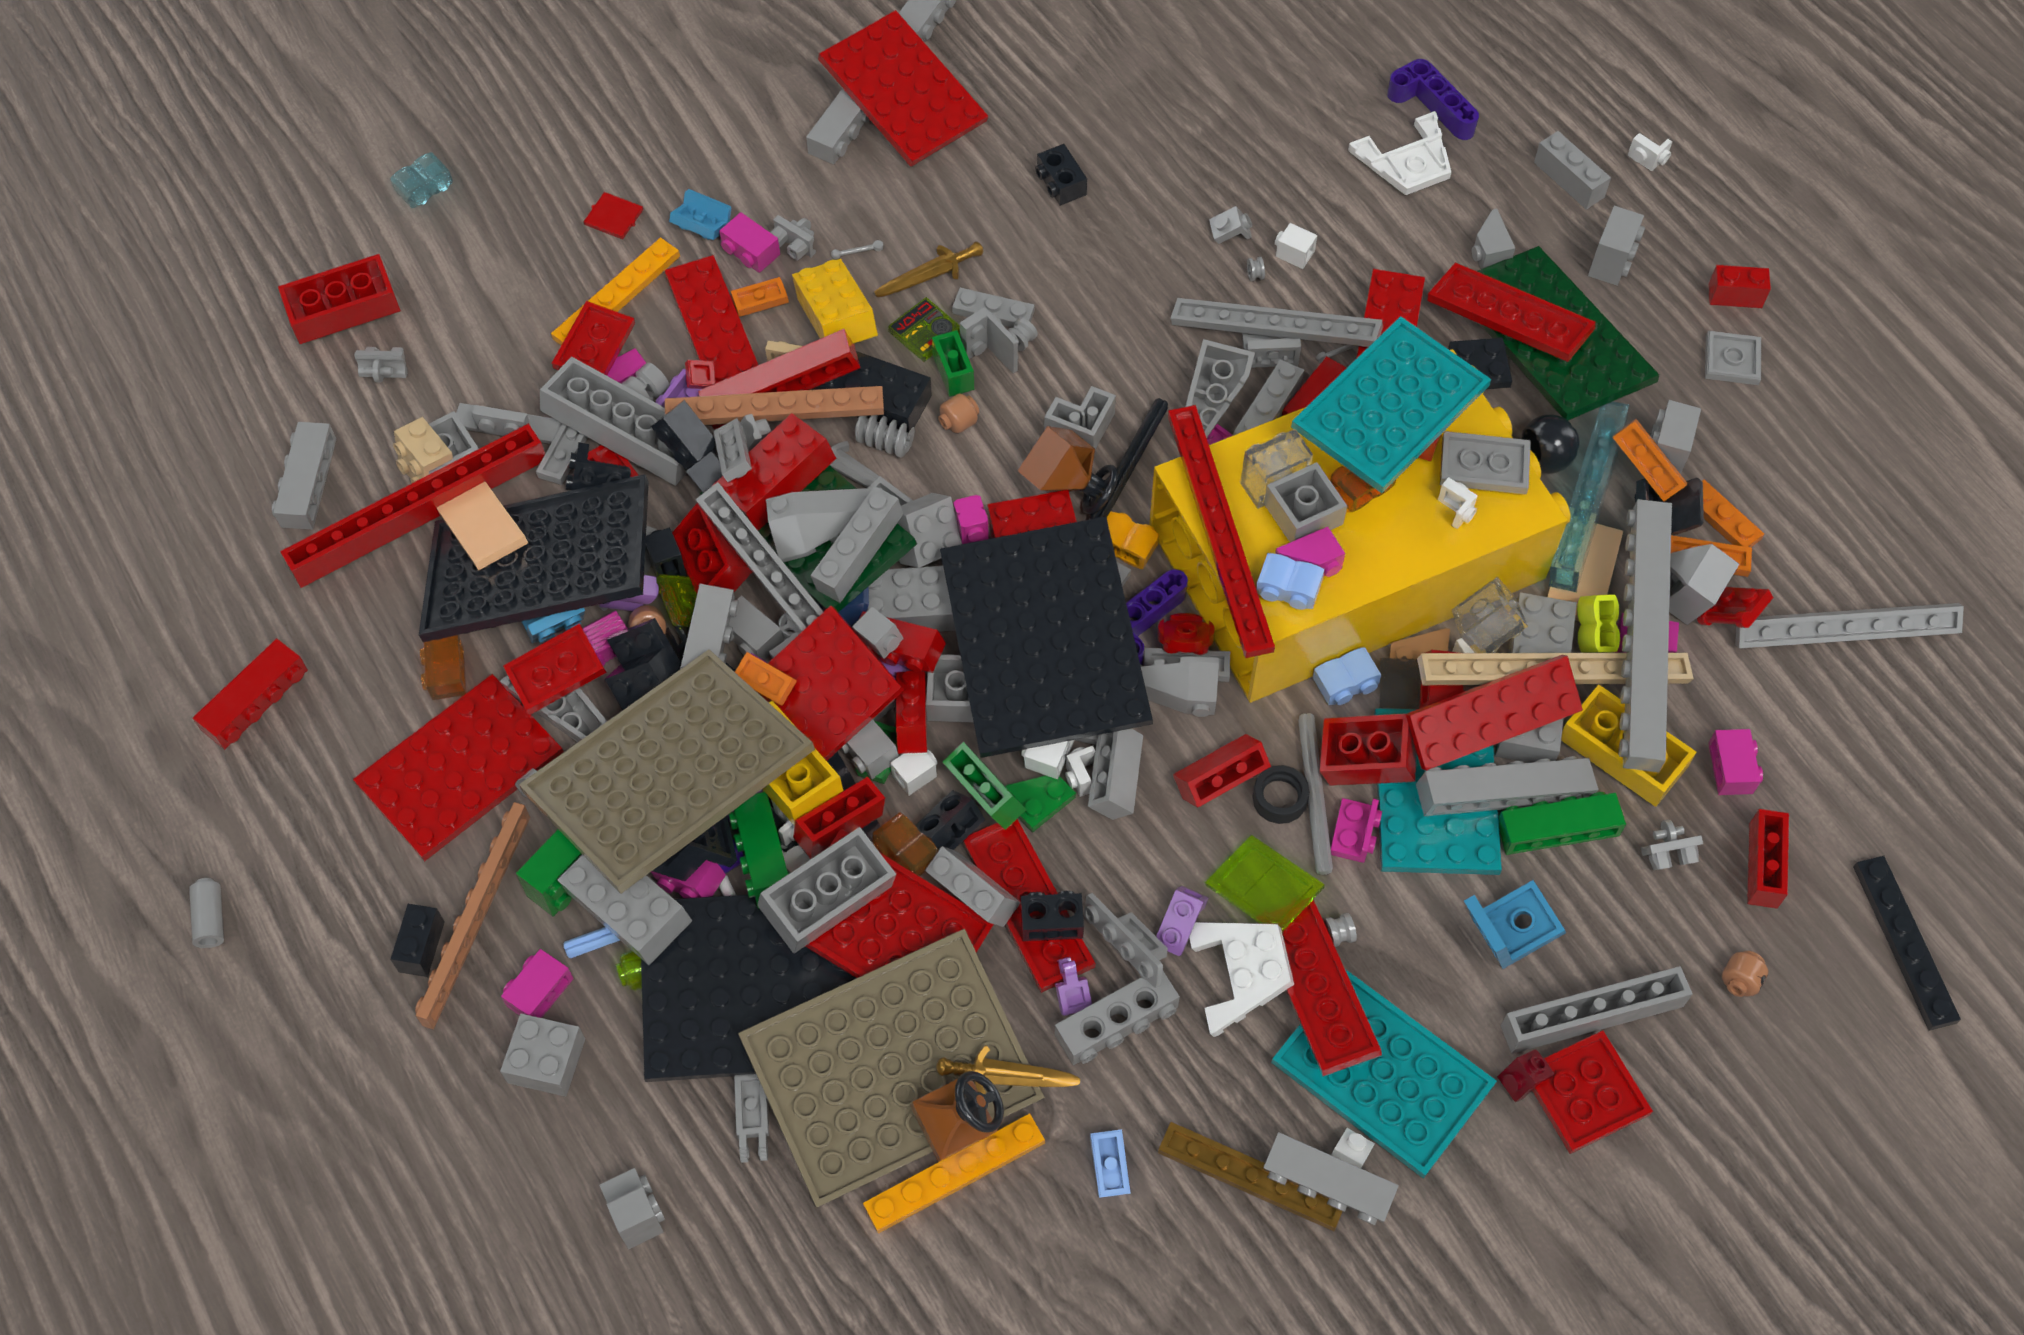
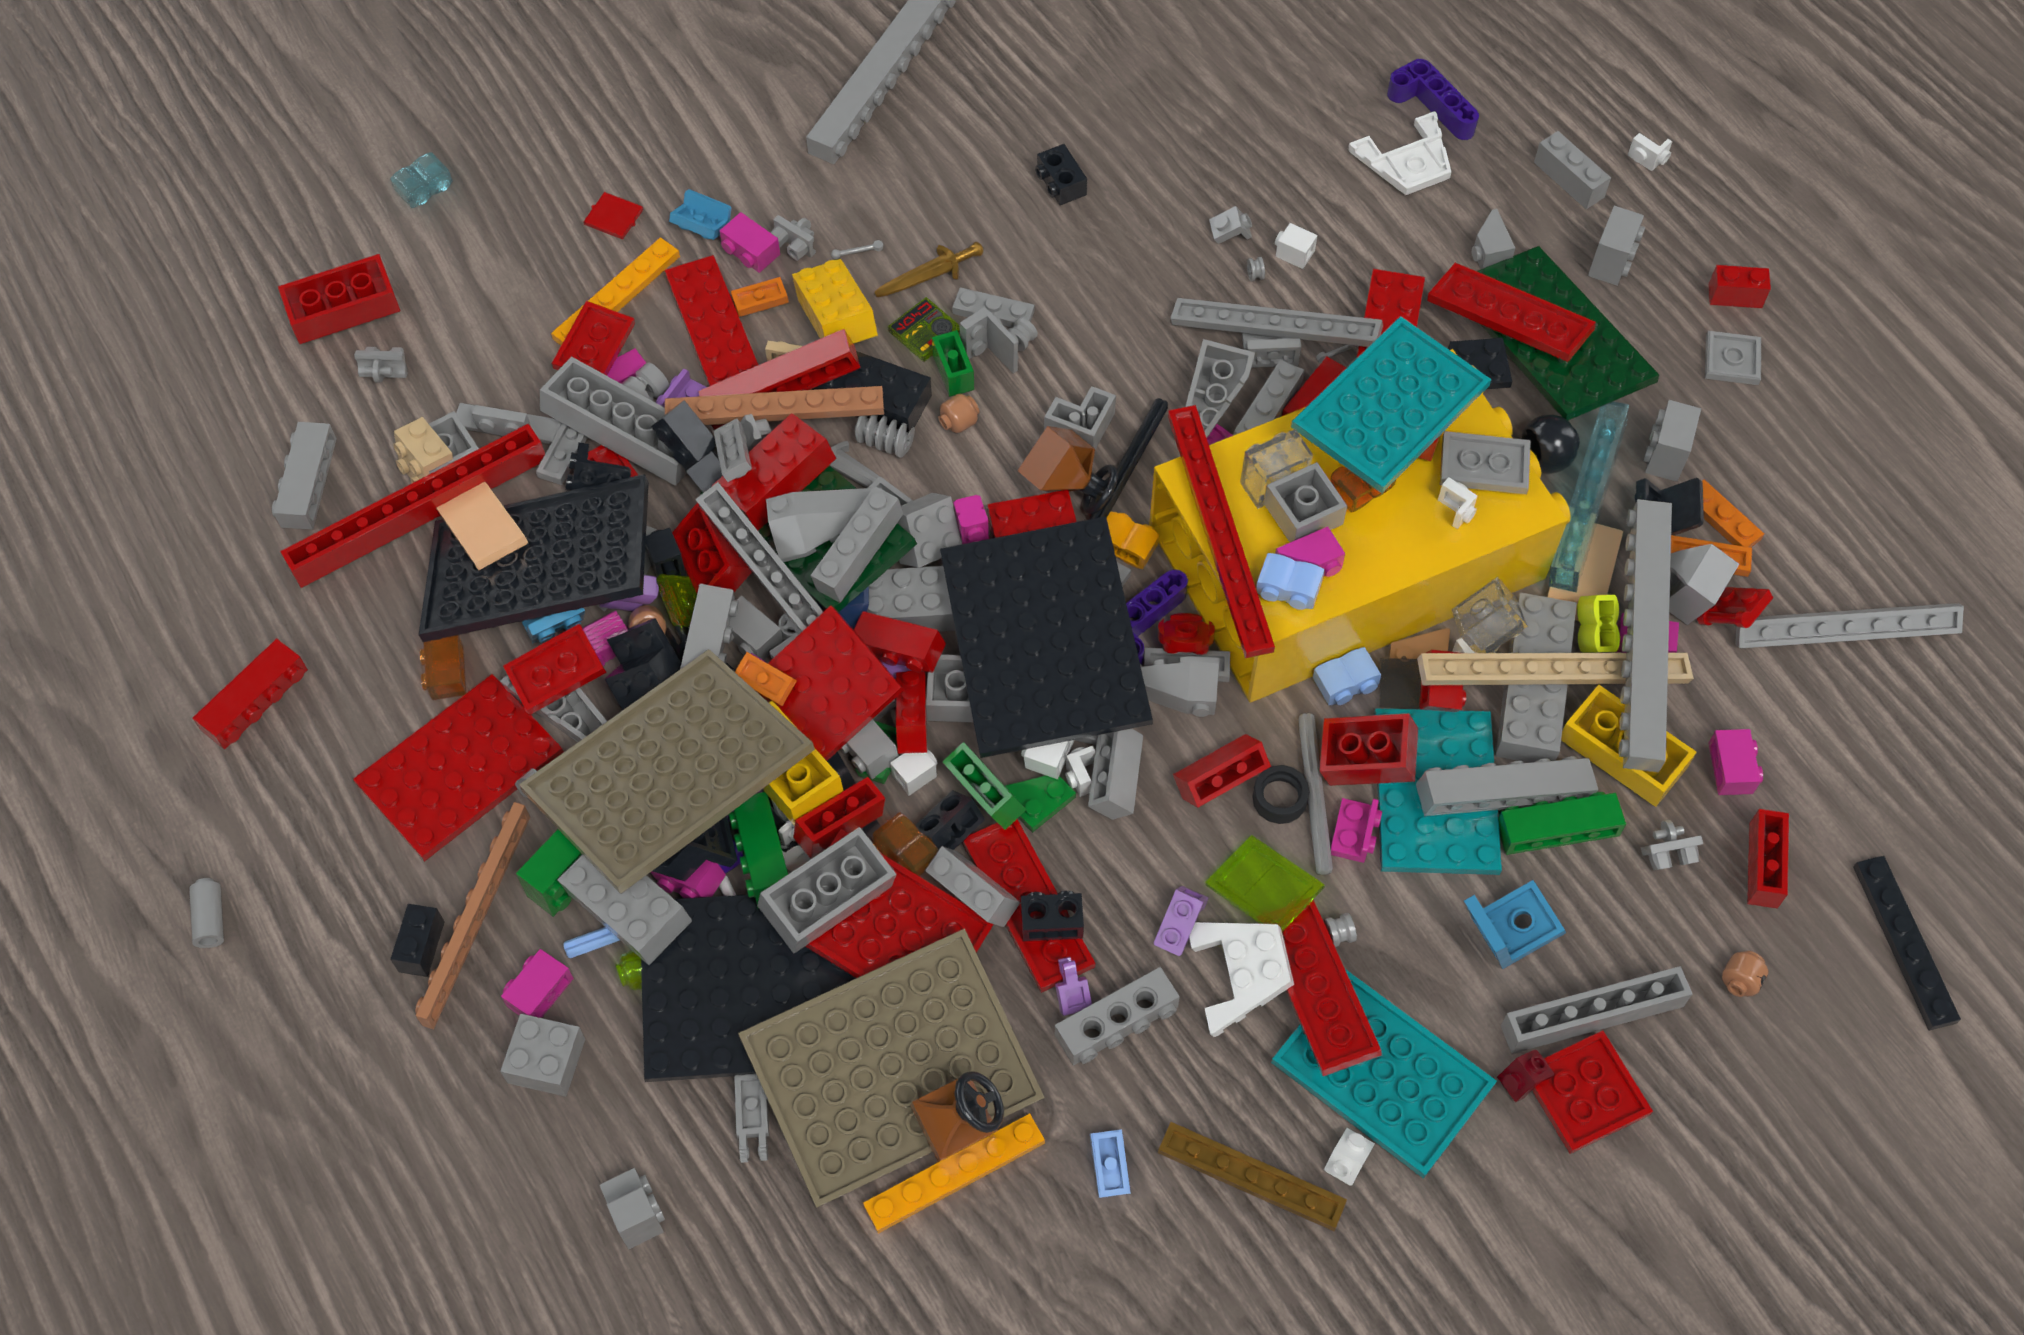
(699, 374): red tile -> none
(878, 632): light grey brick -> none
(903, 88): red plate -> none
(1007, 1072): pearl gold sword -> none
(1130, 938): light grey bracket -> none
(1330, 1177): light grey brick -> none
(1494, 712): red plate -> none
(1649, 460): orange plate -> none

